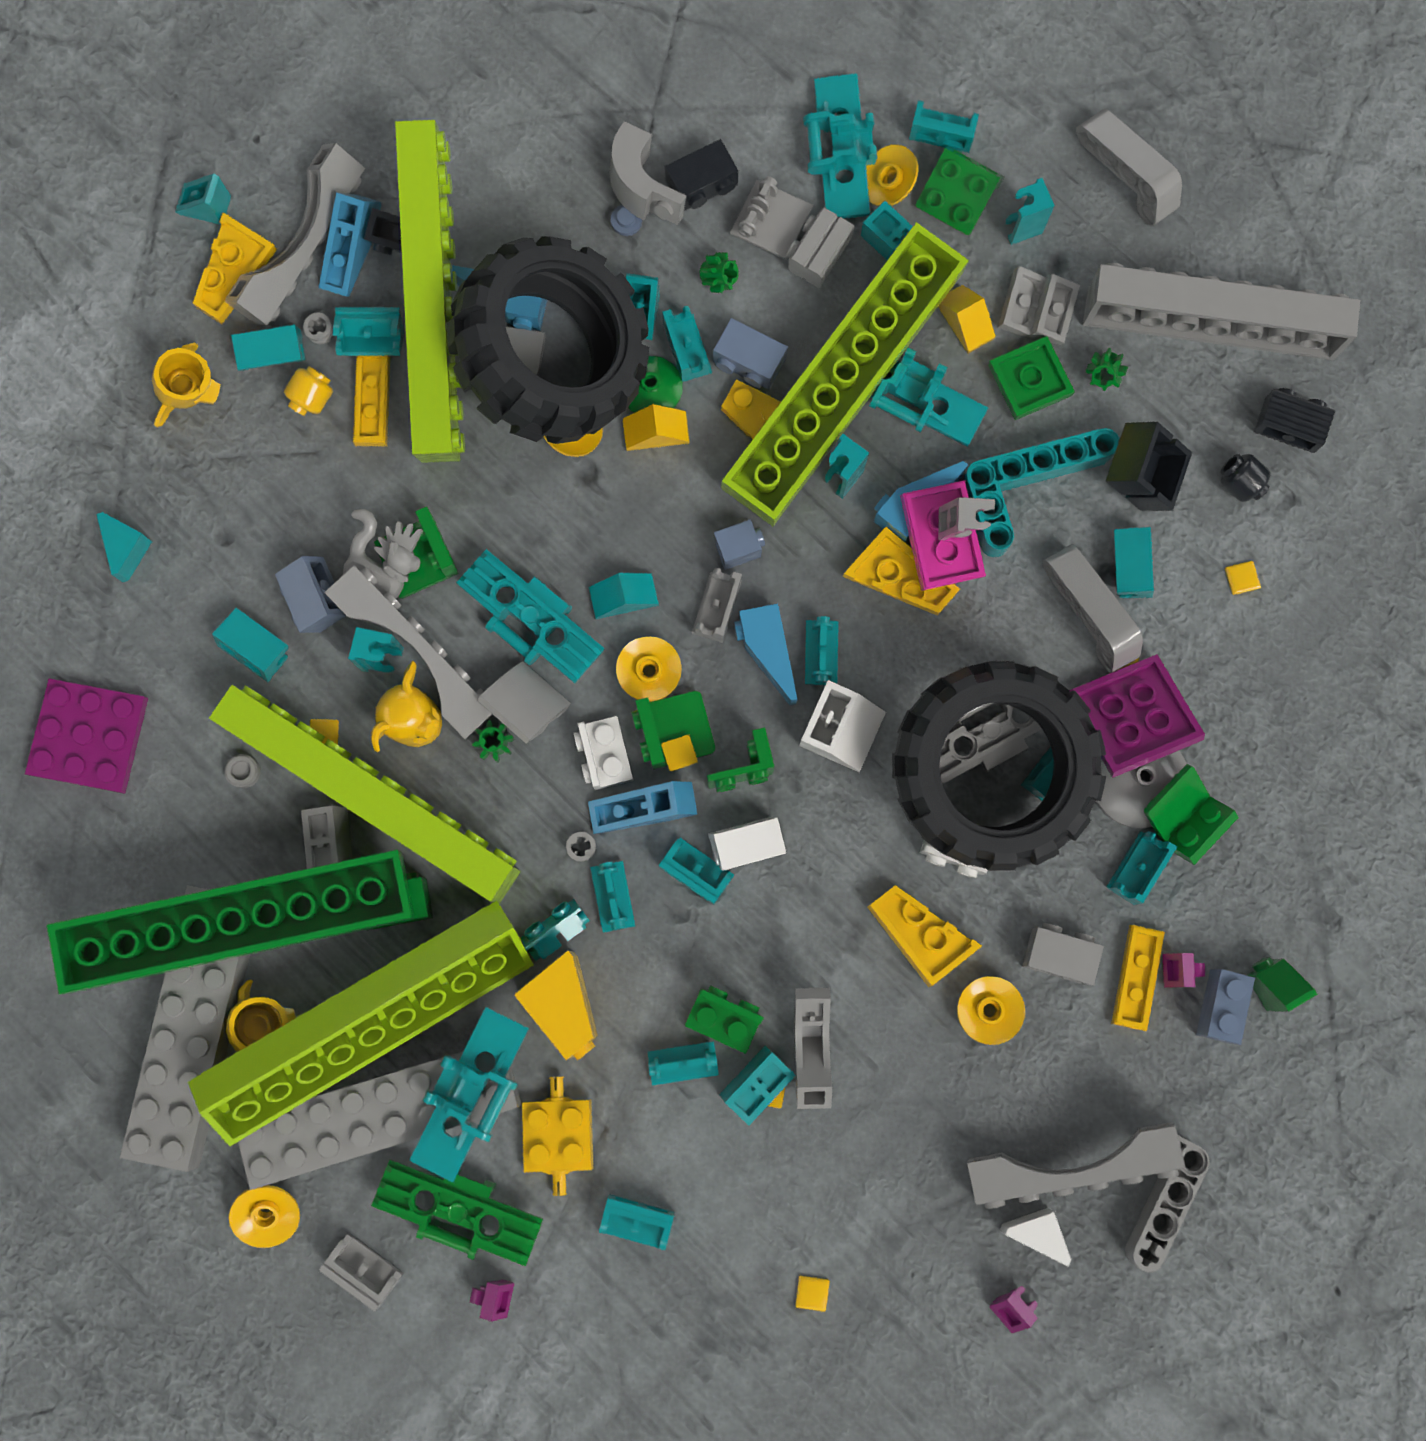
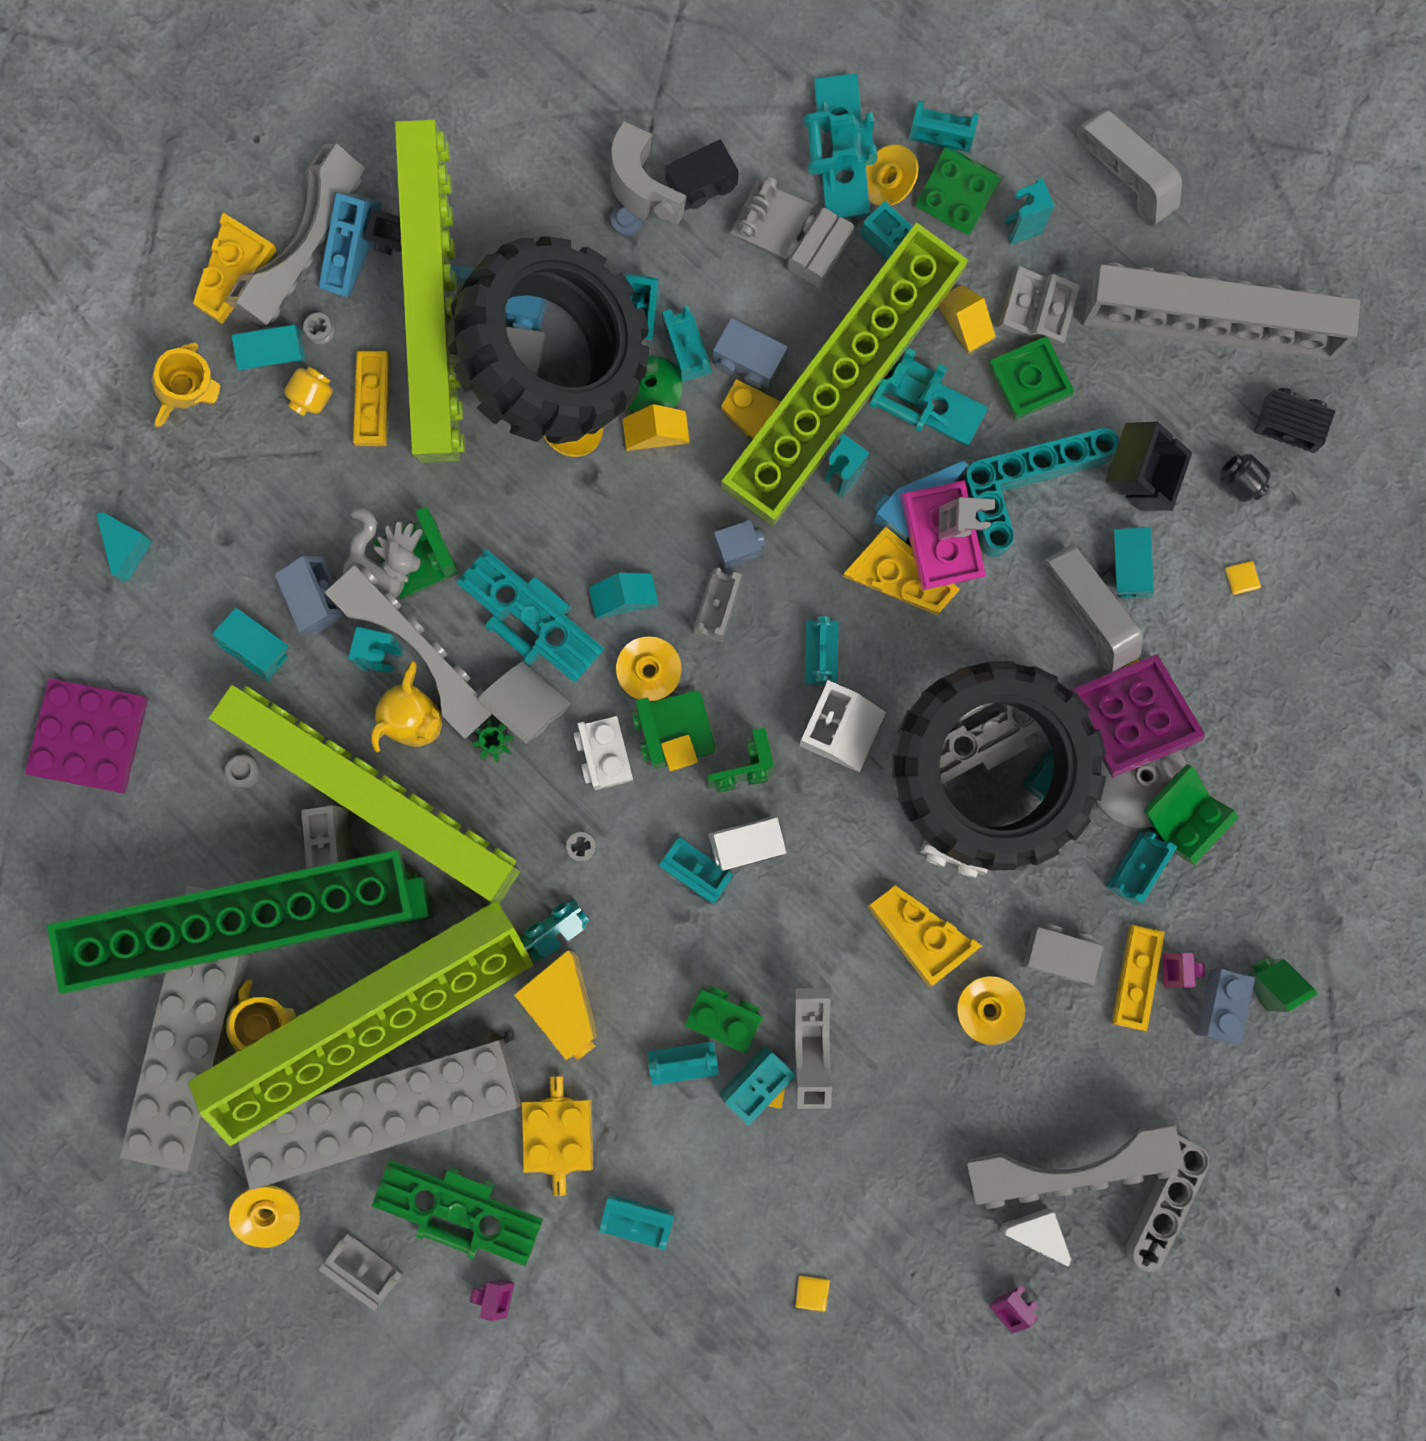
(204, 199): teal slope -> none
(326, 727): yellow piece -> none
(368, 331): teal hinge -> none
(460, 1090): teal piece -> none
(612, 896): teal hinge -> none
(643, 807): dark azure slope -> none
(719, 272): green gear -> none
(766, 644): dark azure slope -> none
(1098, 369): green gear -> none

